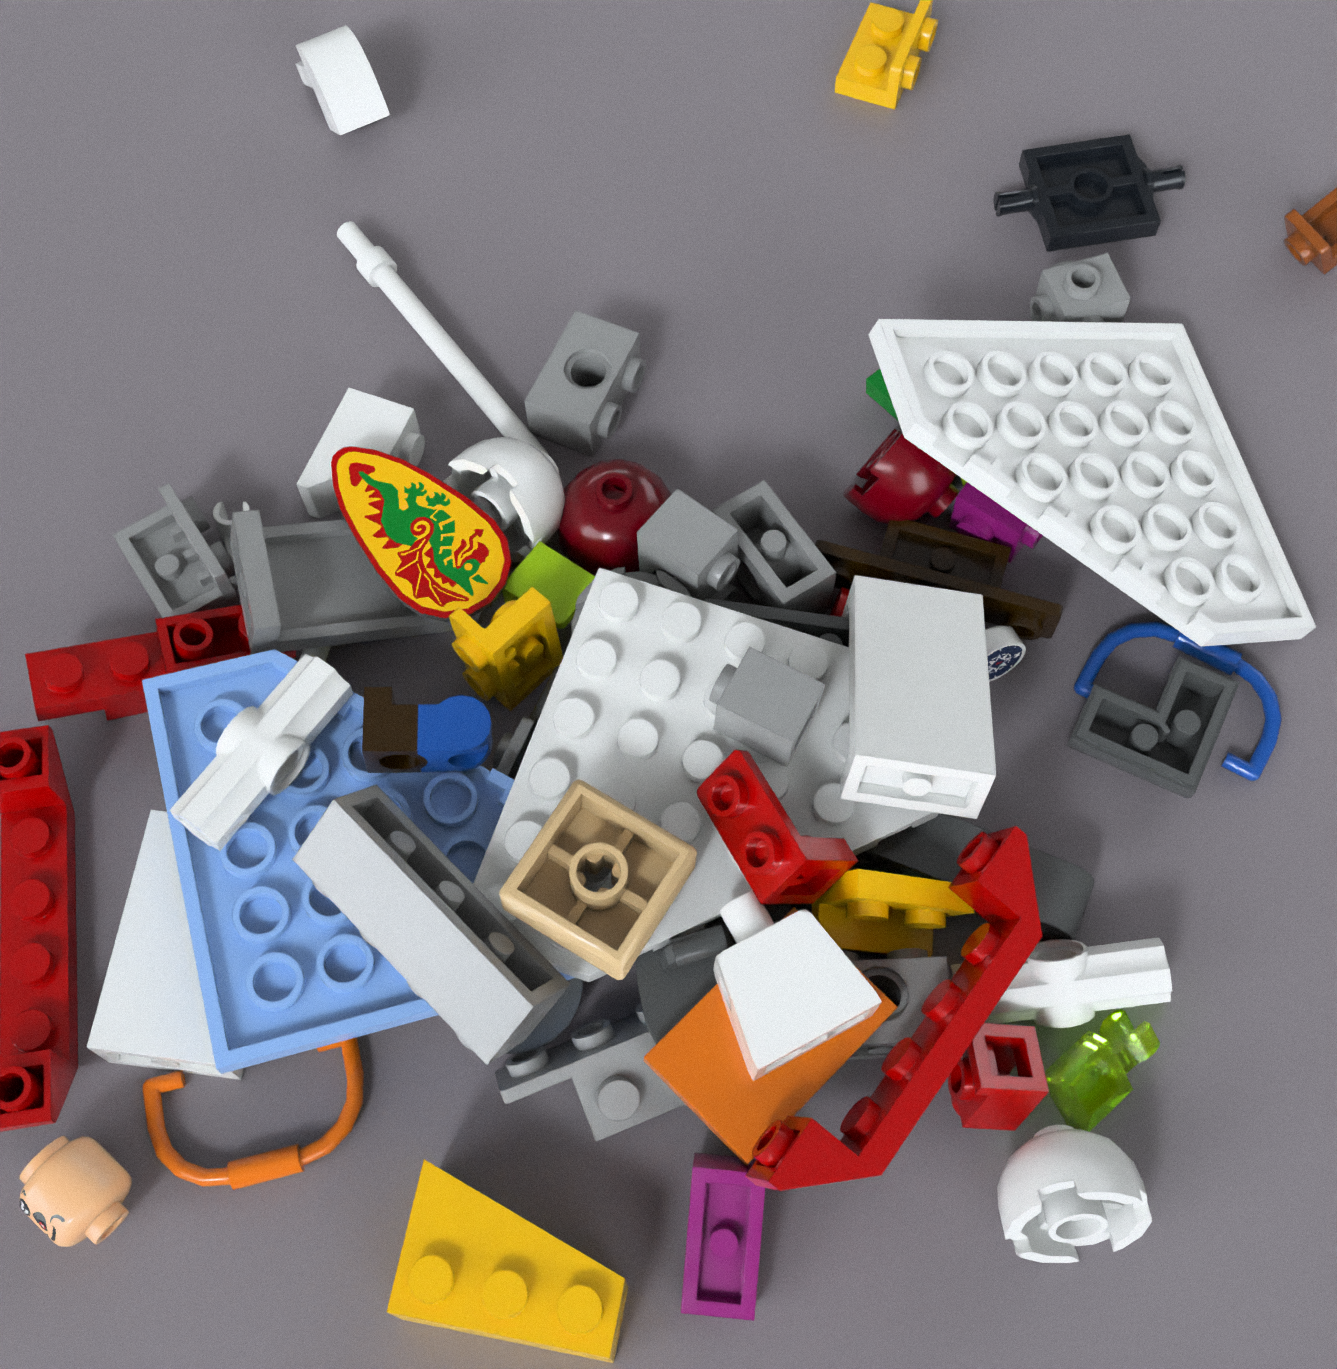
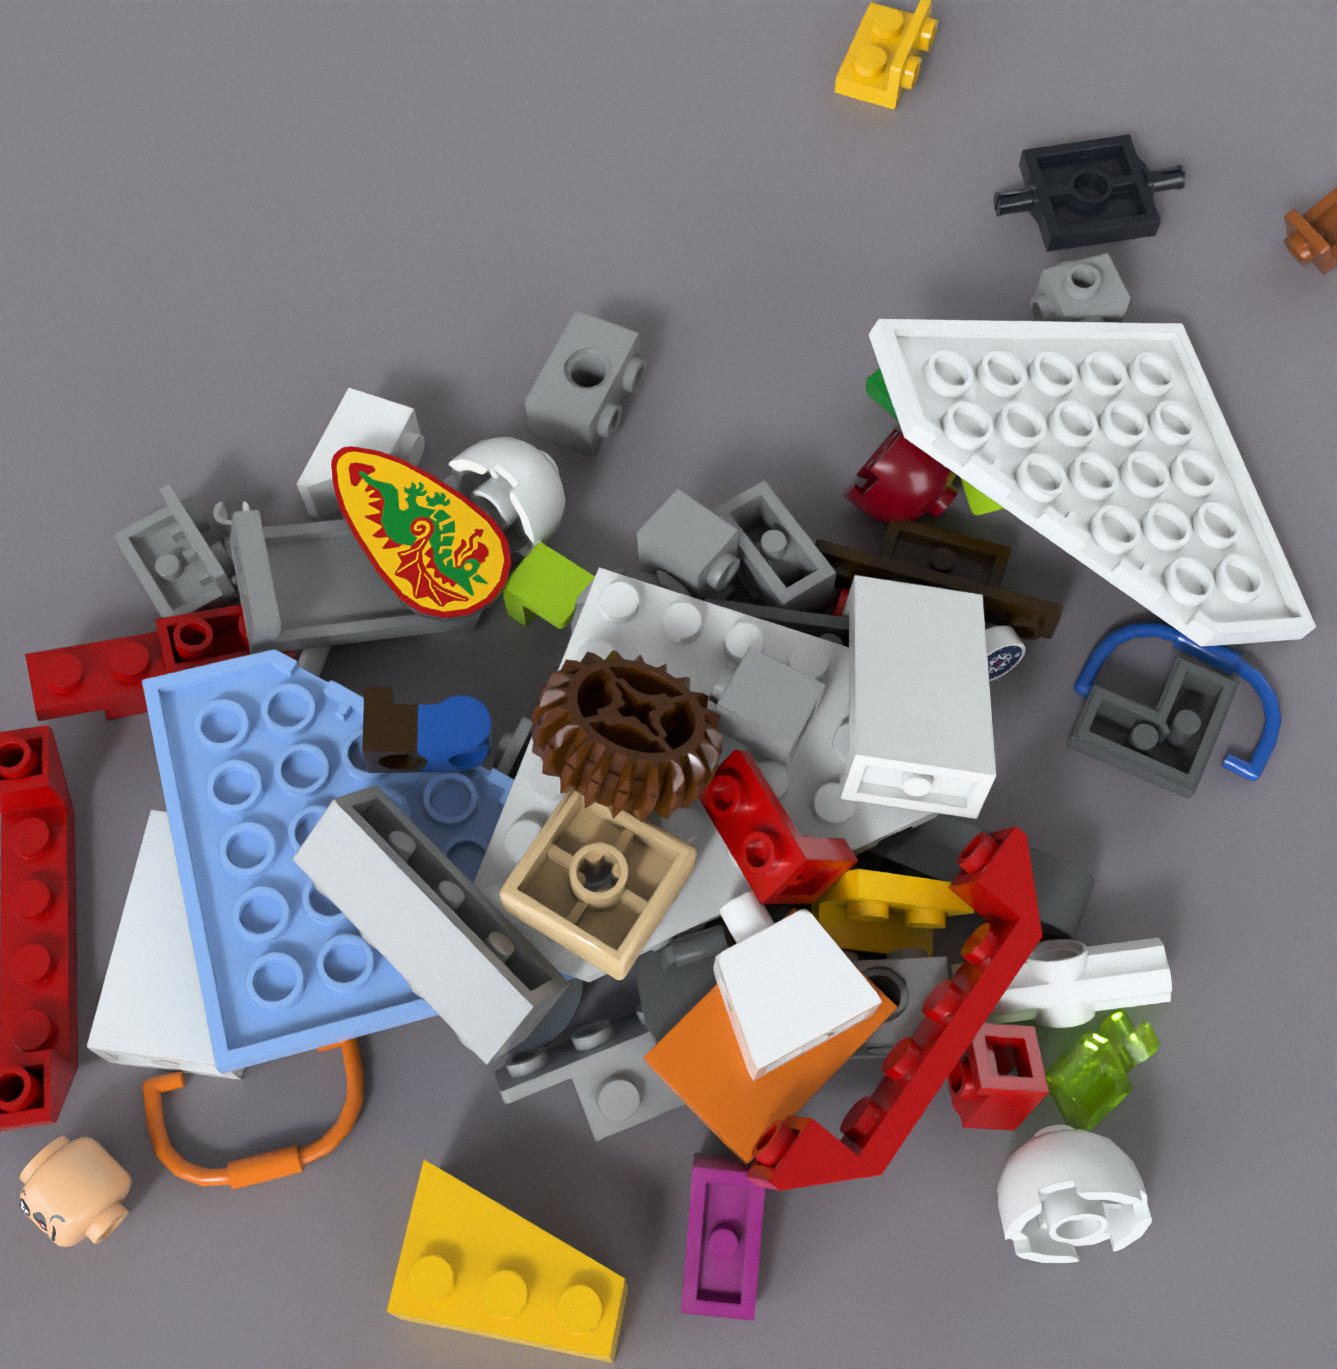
(262, 751): white piece -> none
(341, 80): white brick -> none
(380, 272): white bar -> none
(512, 651): yellow bracket -> none
(605, 512): dark red cylinder -> none
(626, 735): none -> reddish brown gear
(986, 520): magenta bracket -> none

